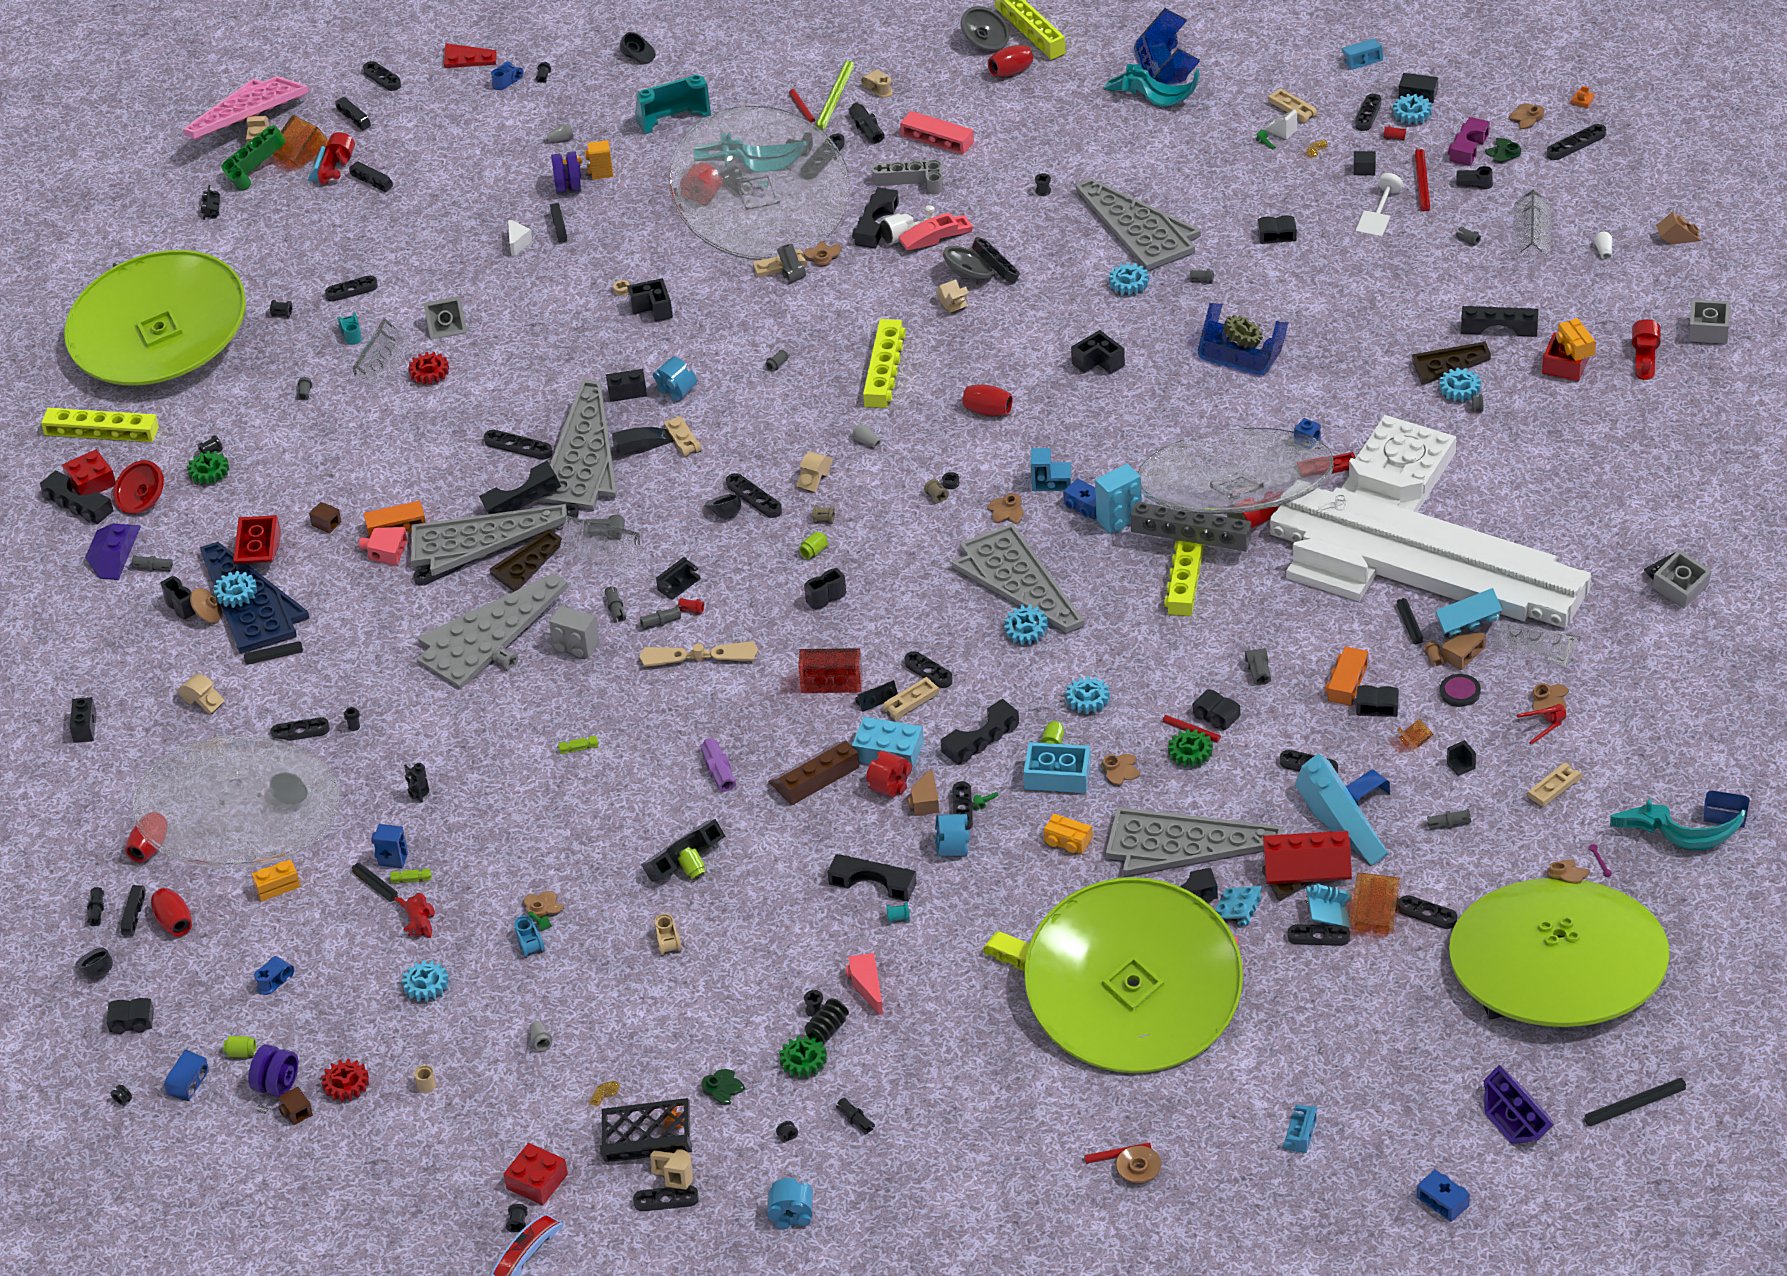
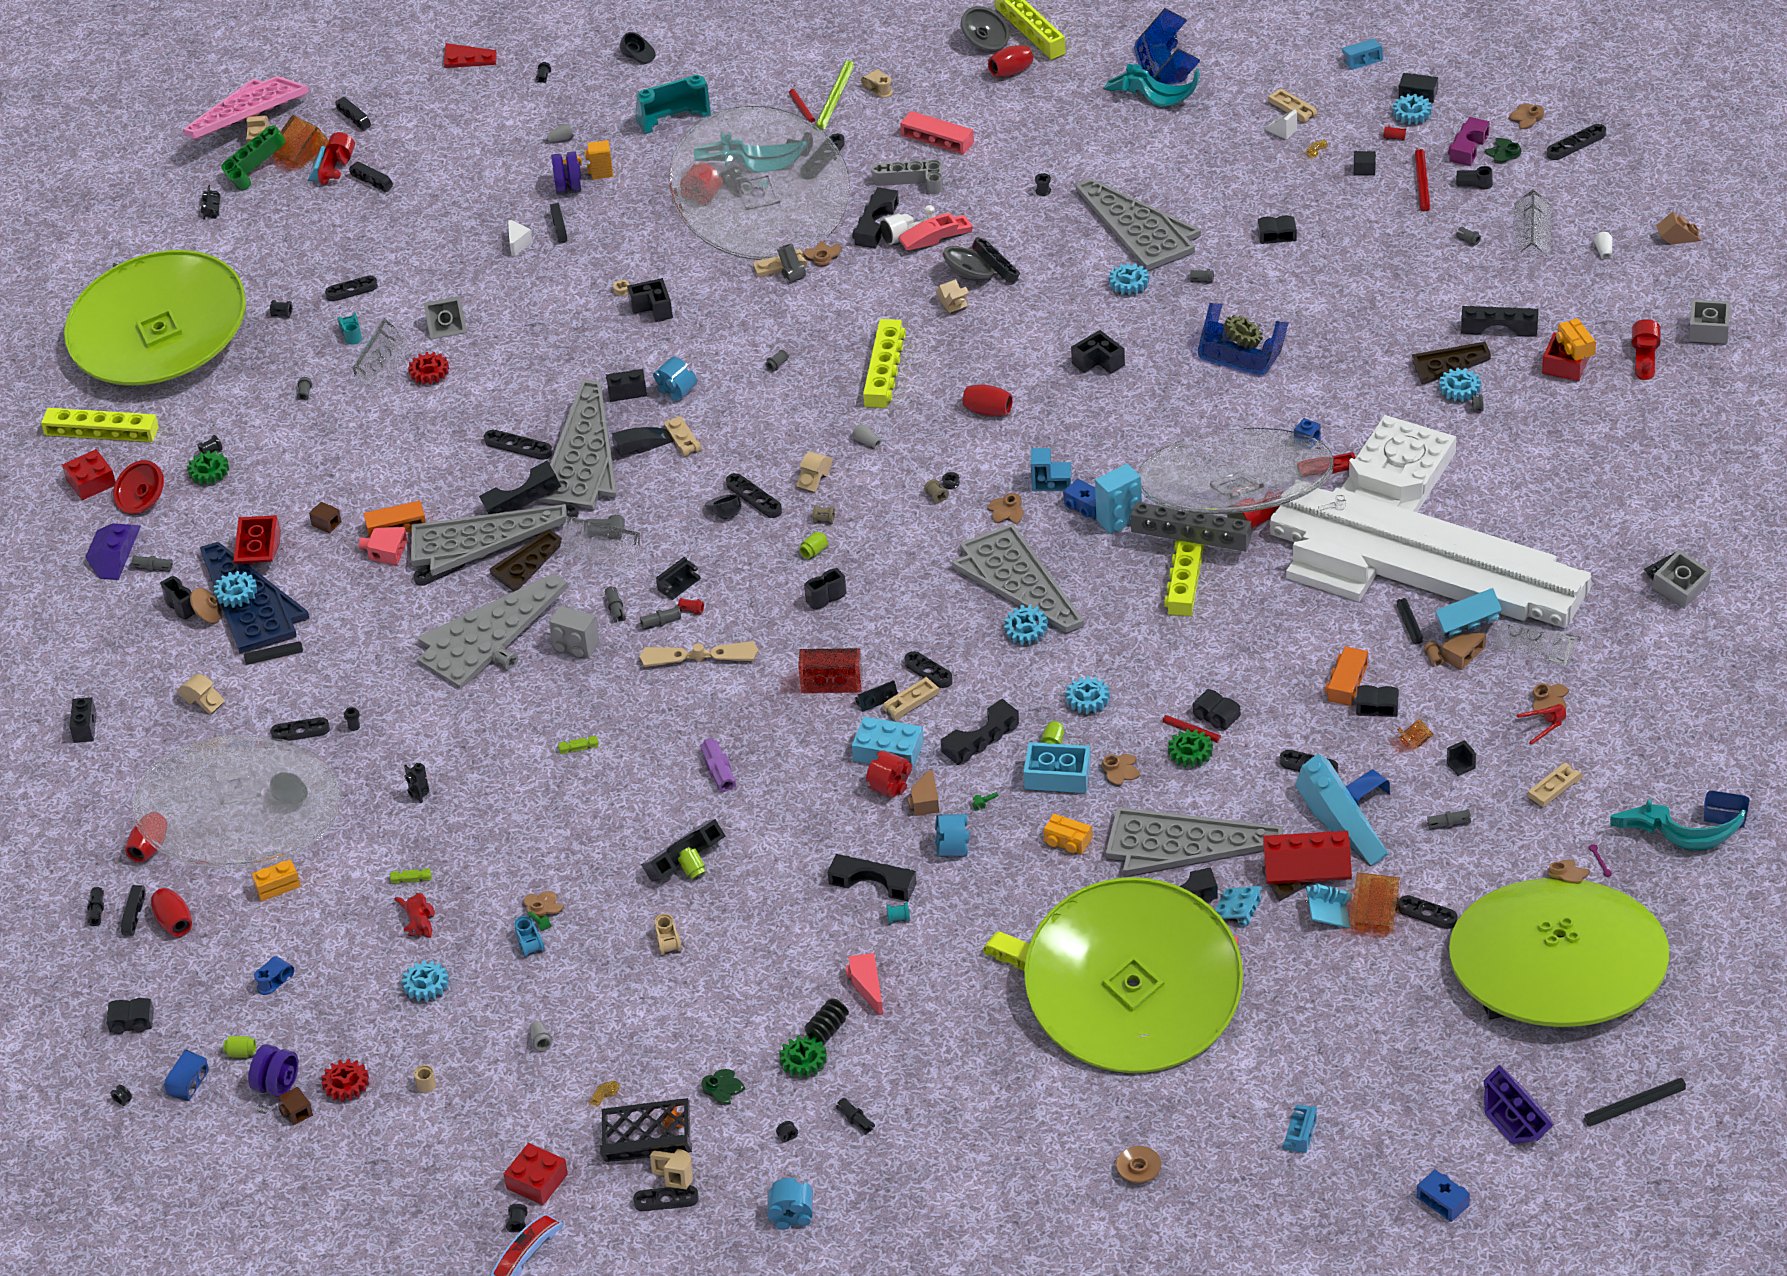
(91, 507): black arch -> none
(95, 963): black cap -> none
(374, 881): black axle -> none
(381, 71): black beam -> none
(390, 846): blue brick -> none
(505, 75): blue piece -> none
(813, 1000): black bush -> none
(816, 772): reddish brown slope -> none
(866, 123): black piece -> none
(966, 800): black beam -> none
(1110, 1154): red bar -> none
(1258, 666): dark grey piece -> none
(1262, 134): green hand -> none
(1302, 939): black beam -> none
(1367, 107): black beam -> none
(1374, 222): white piece -> none
(1460, 690): tile -> none
(1583, 97): orange tile -> none

